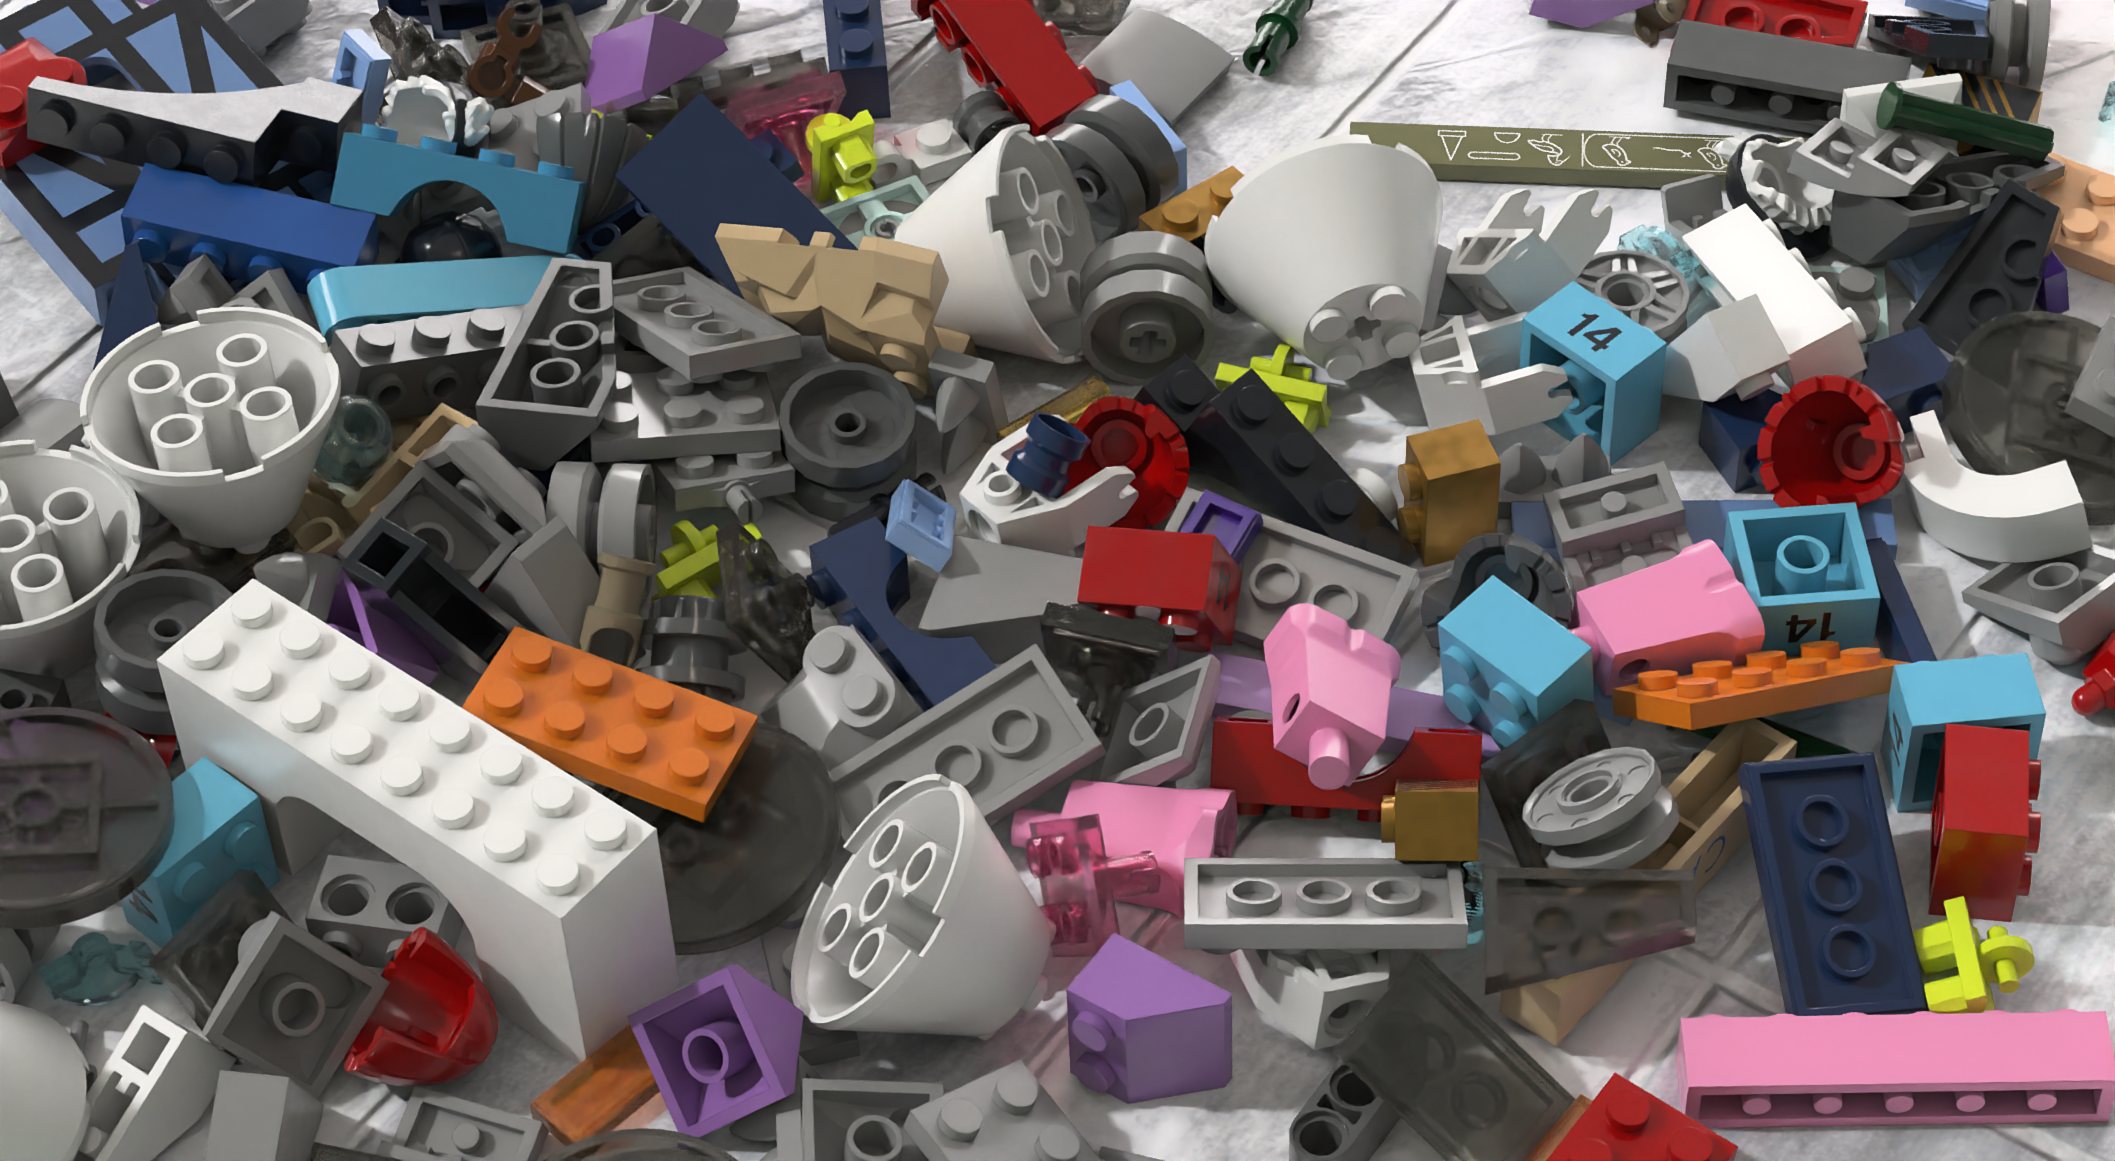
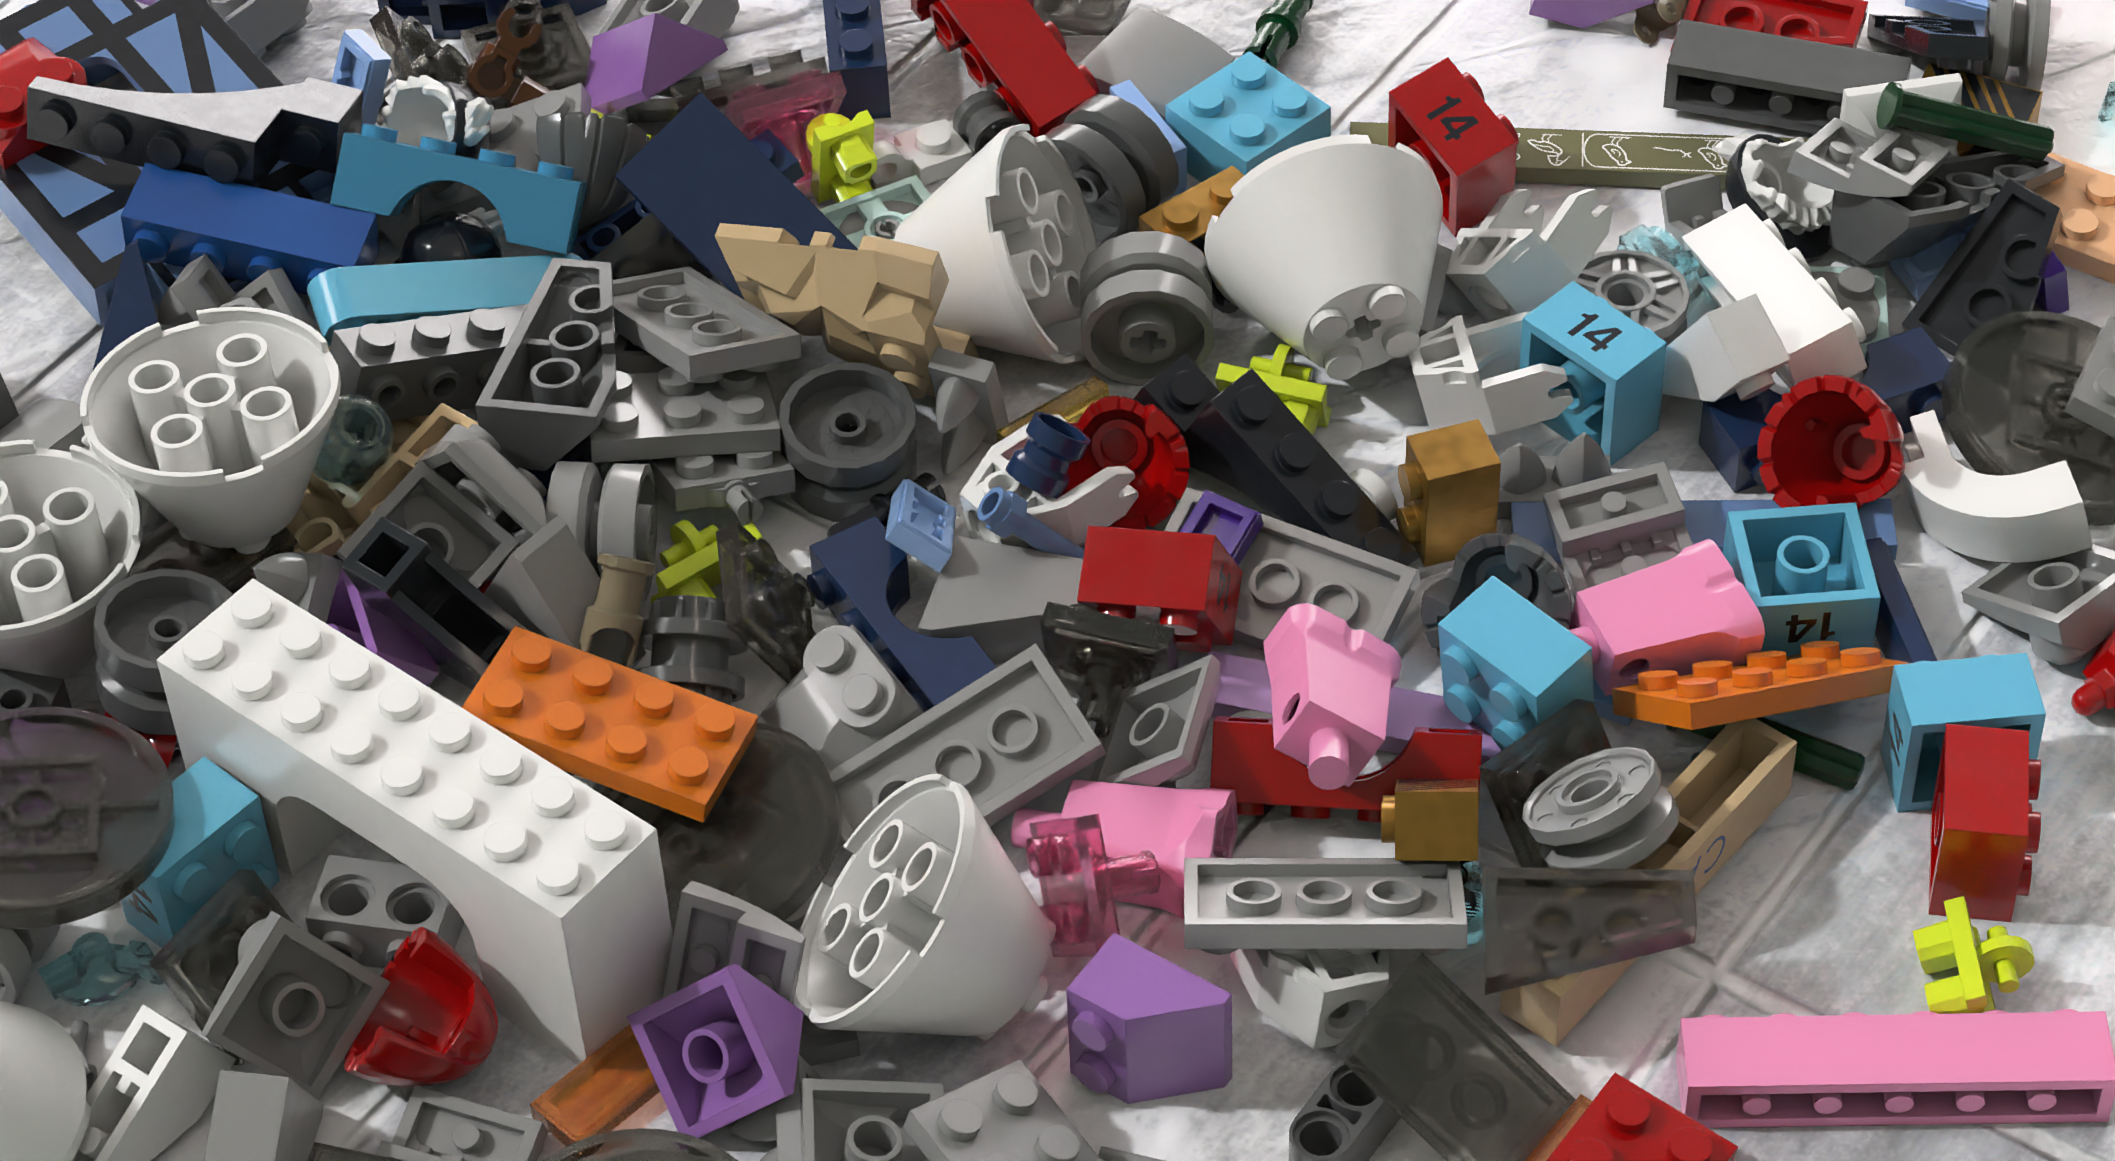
(725, 930): none -> light grey slope
(1007, 514): none -> medium blue bar
(1244, 117): none -> medium azure brick
(1459, 137): none -> red brick
(1831, 886): dark blue tile -> none

